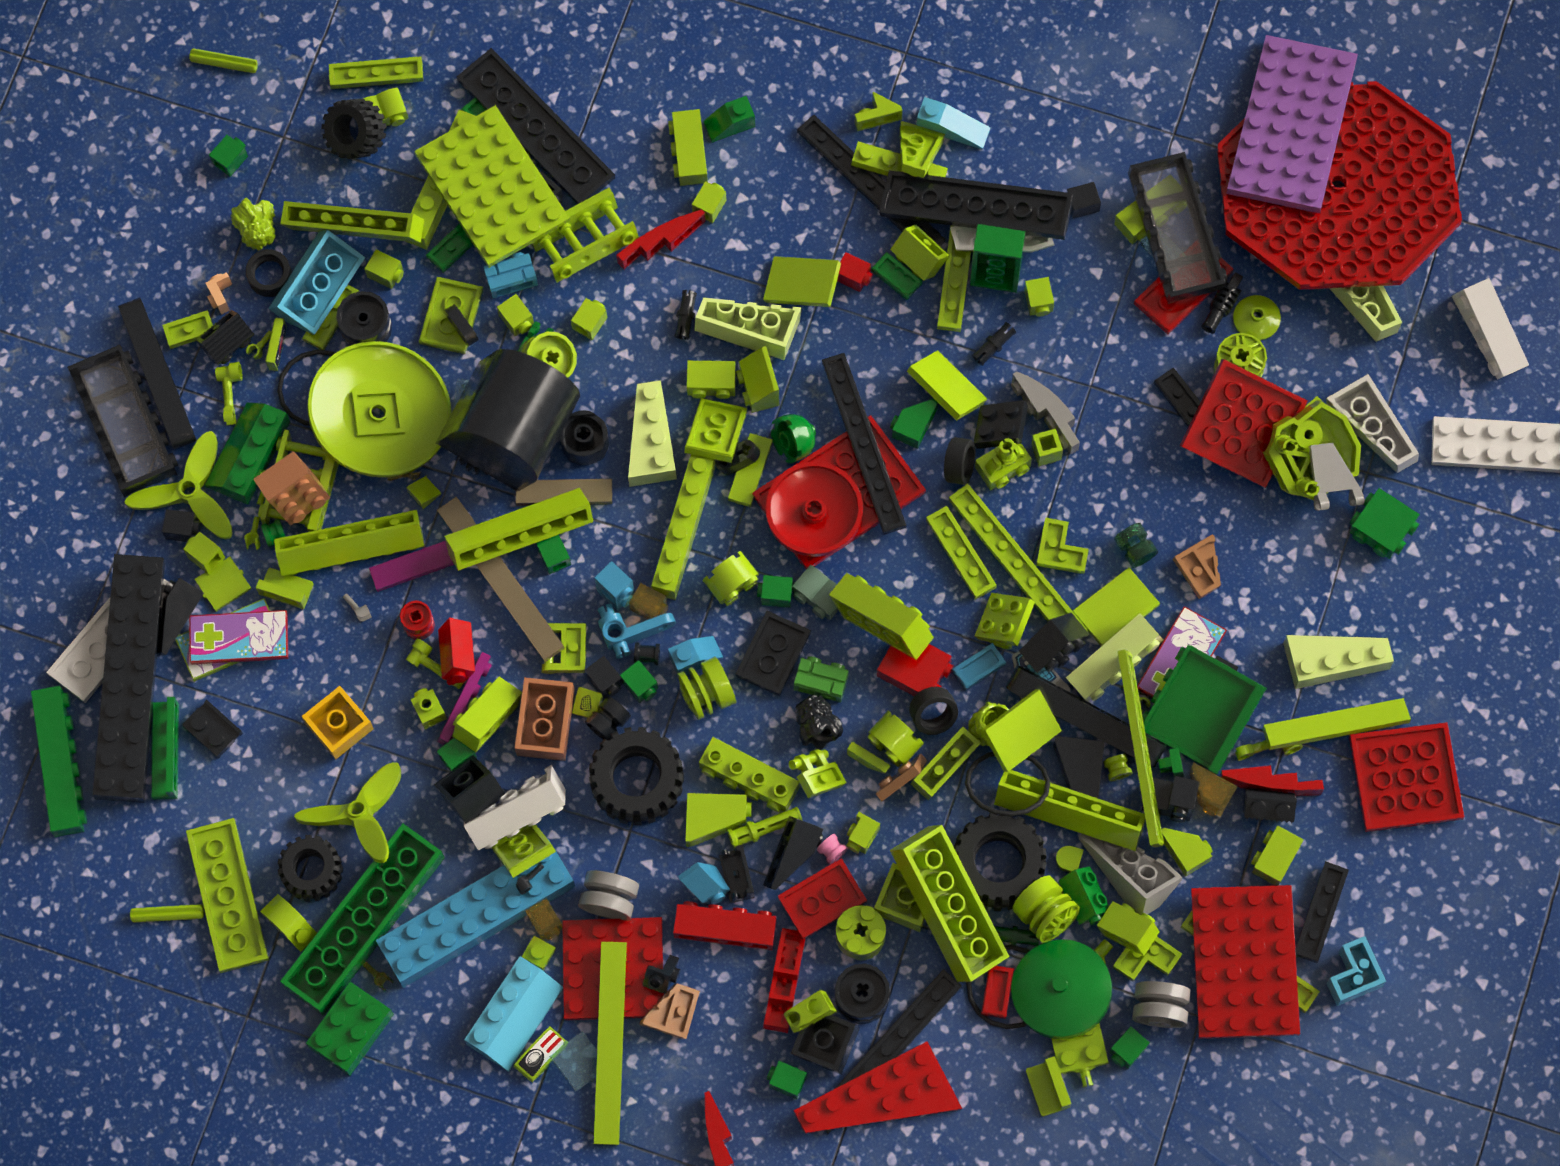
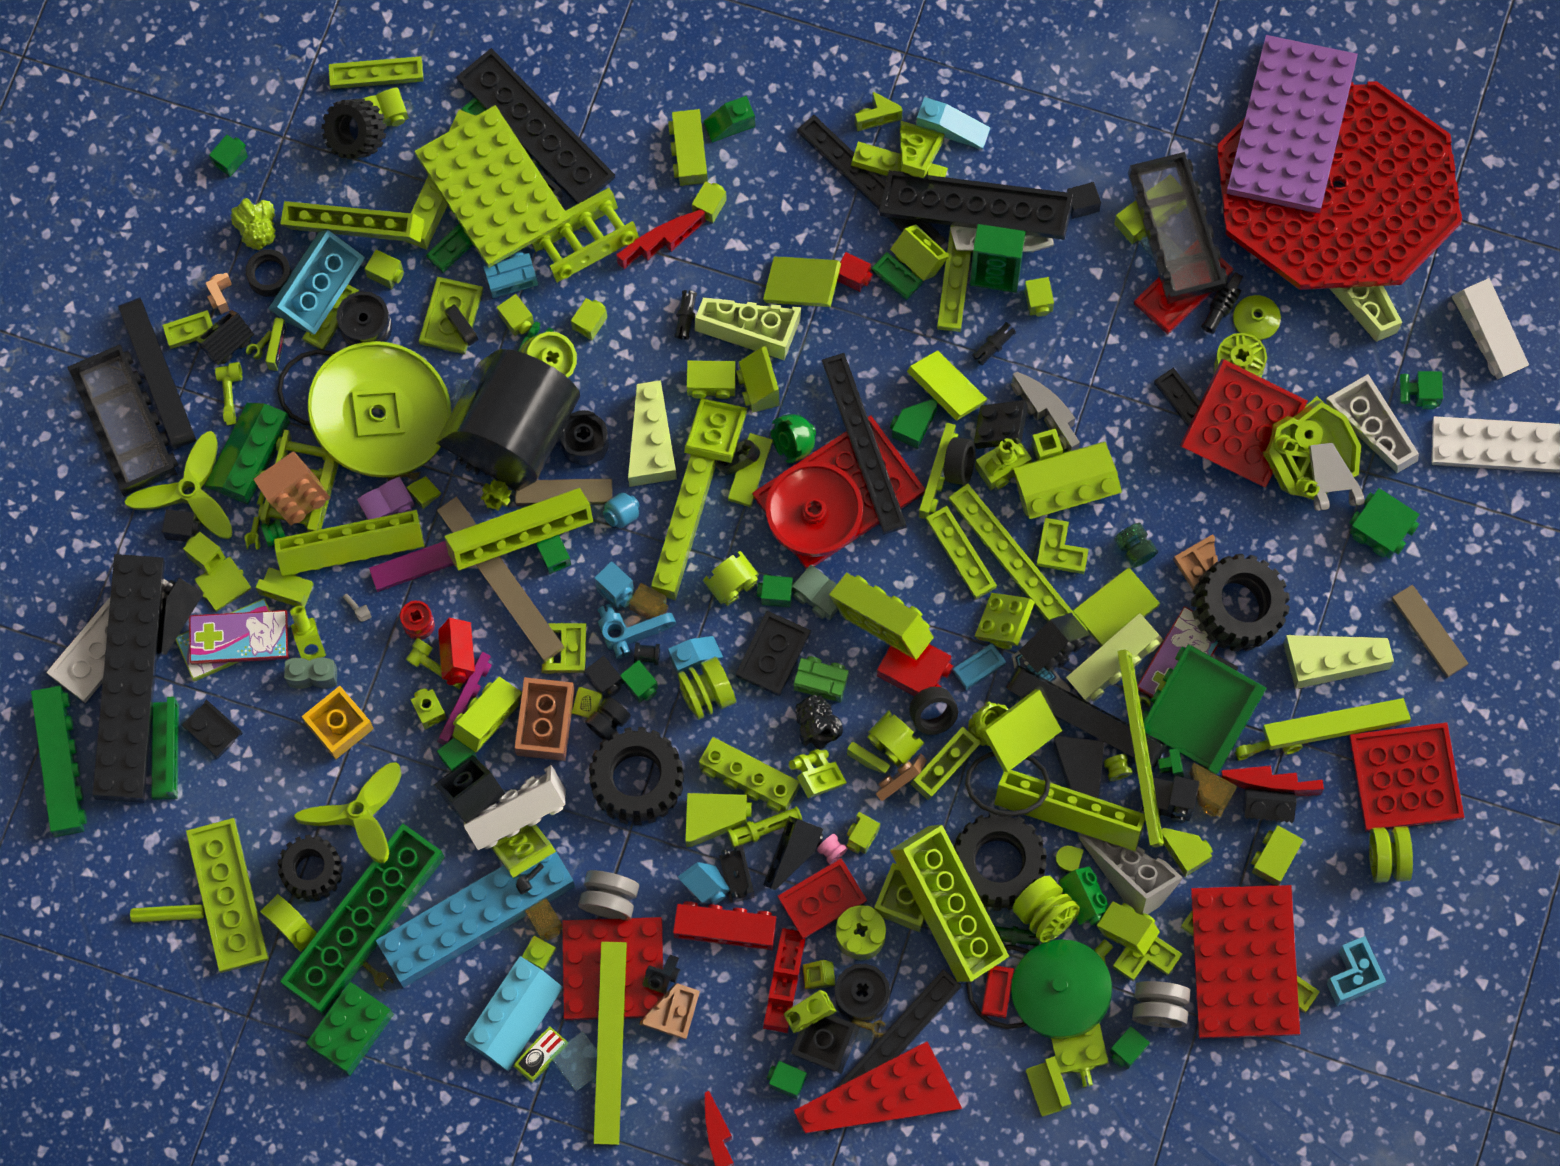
(223, 60): lime axle -> none
(304, 673): none -> sand green brick
(305, 633): none -> lime bracket
(386, 500): none -> medium lavender brick
(496, 494): none -> lime gear
(621, 510): none -> dark azure head
(819, 974): none -> lime slope
(870, 1026): none -> clear yellow hand
(936, 480): none -> lime plate
(1067, 480): none -> lime slope
(1261, 582): none -> black tyre
(1321, 912): black plate -> none
(1390, 854): none -> lime wheel
(1427, 389): none -> green brick
(1430, 631): none -> dark tan tile

